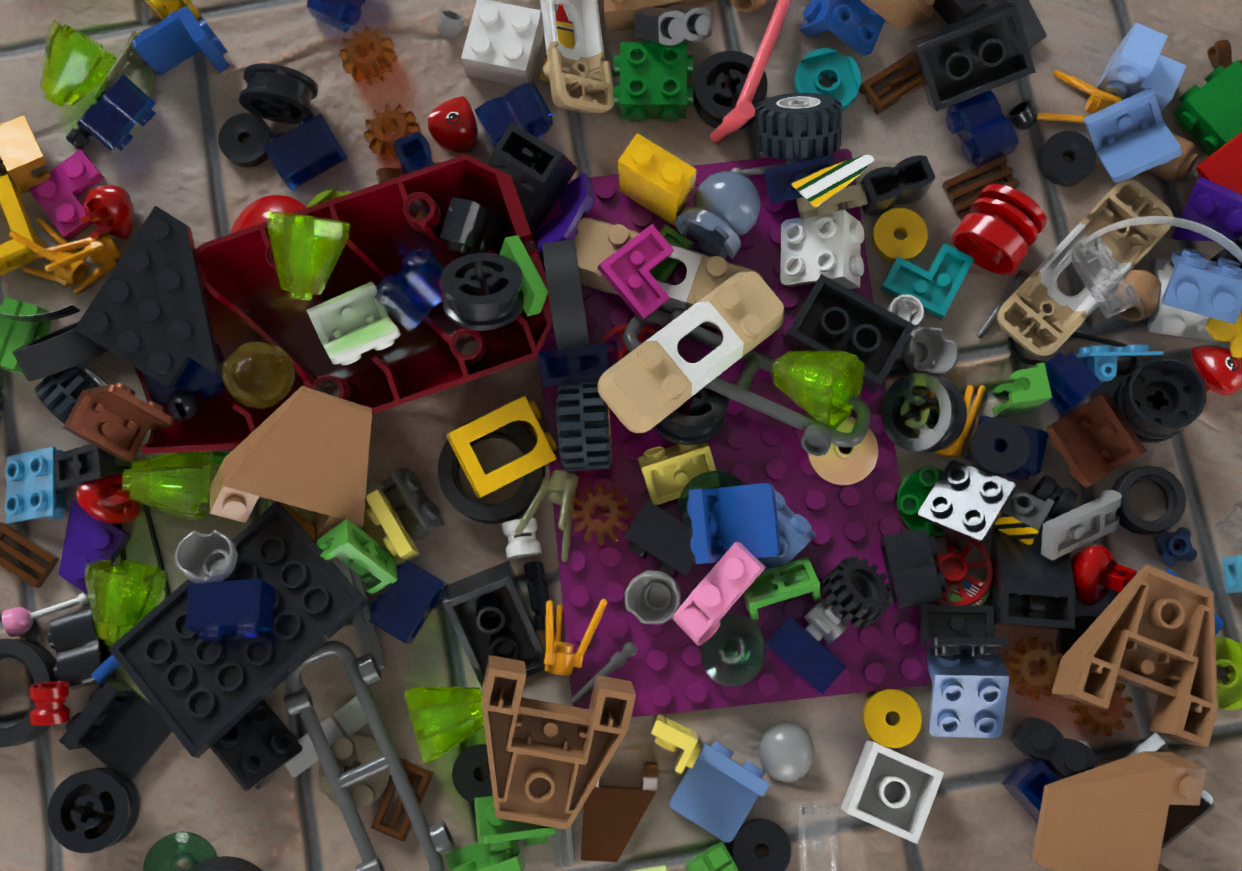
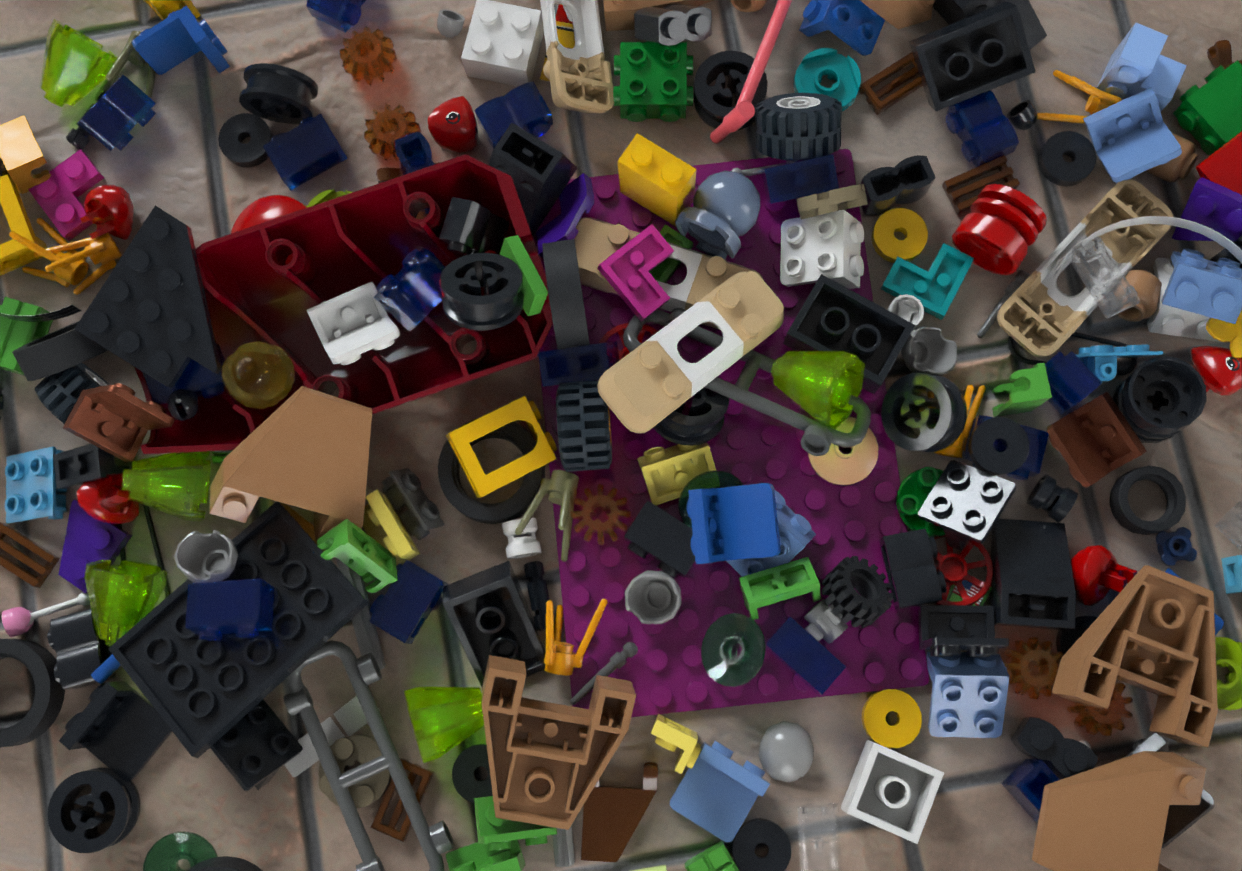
(49, 702): red wheel -> none
(305, 251): clear neon green cone -> none
(717, 593): bright pink plate -> none
(830, 180): sticker -> none
(1024, 516): dark grey brick -> none
(1081, 525): light grey plate -> none

